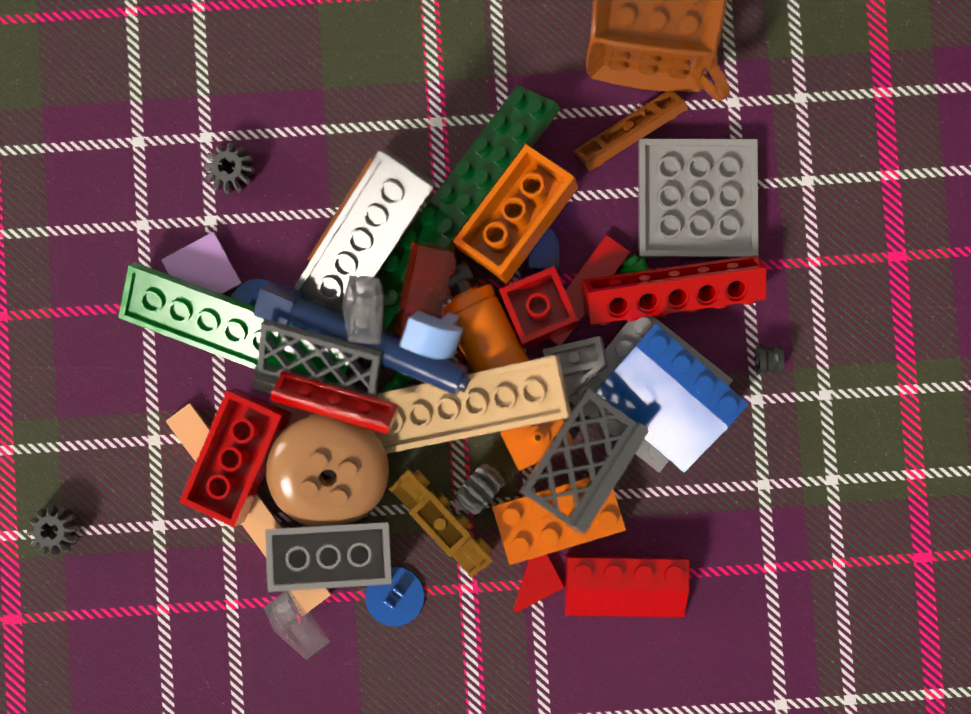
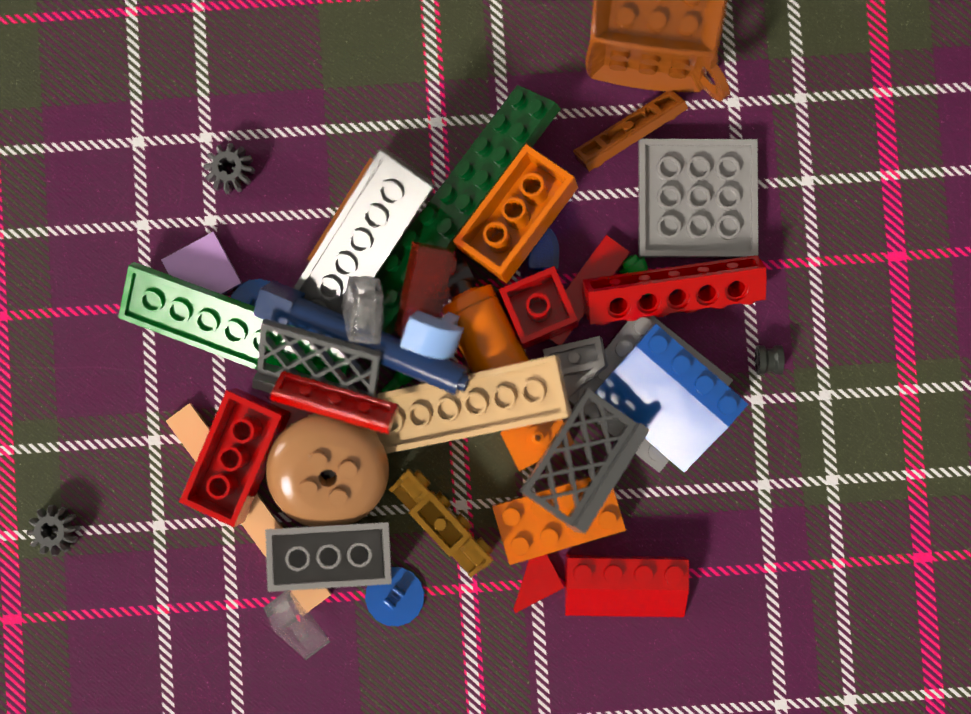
(480, 489): dark grey gear -> none

